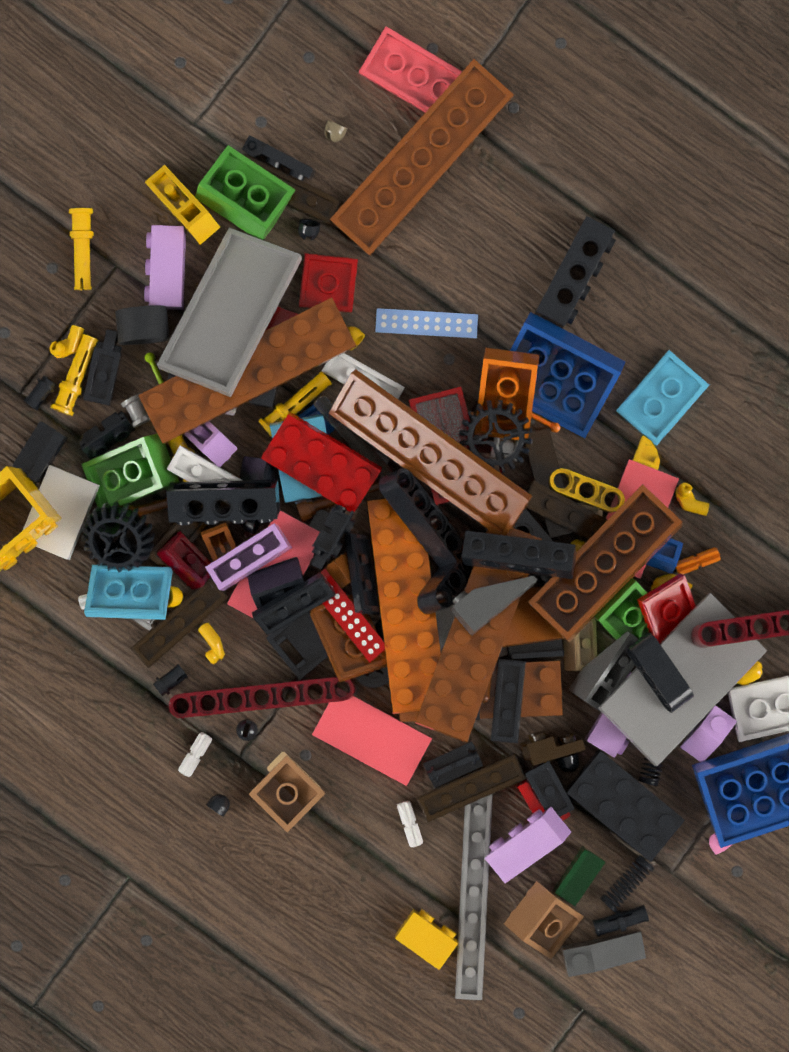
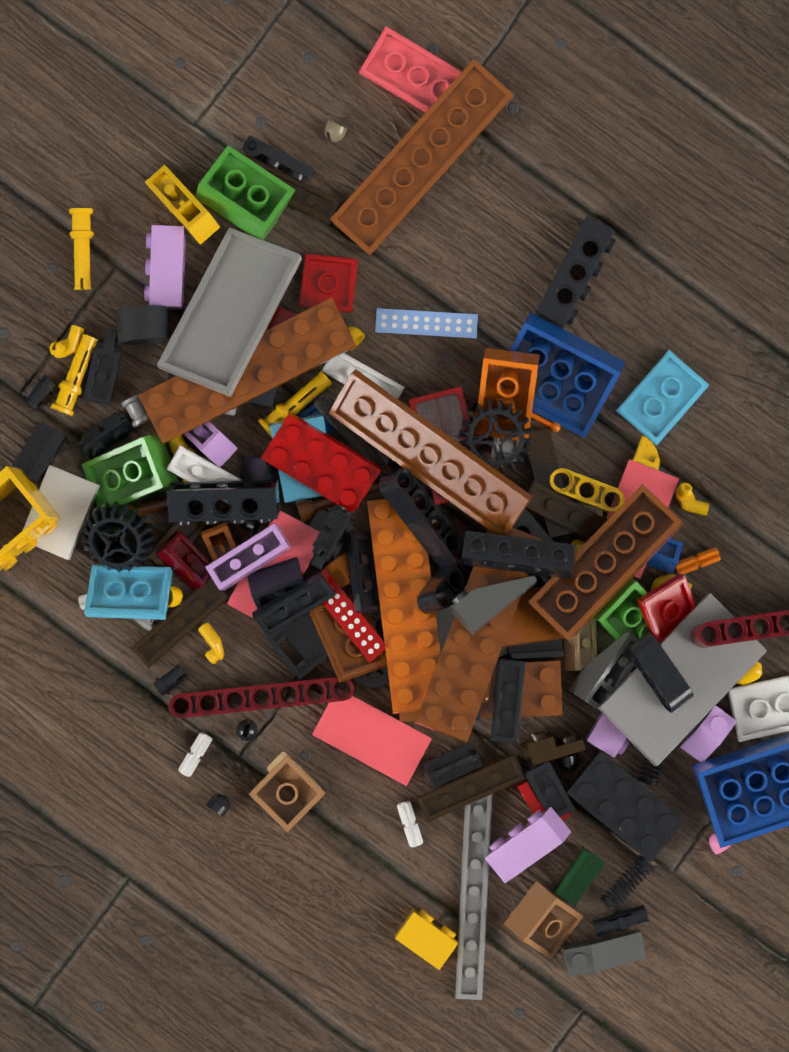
(150, 357): lime hinge -> none
(308, 228): black hinge -> none

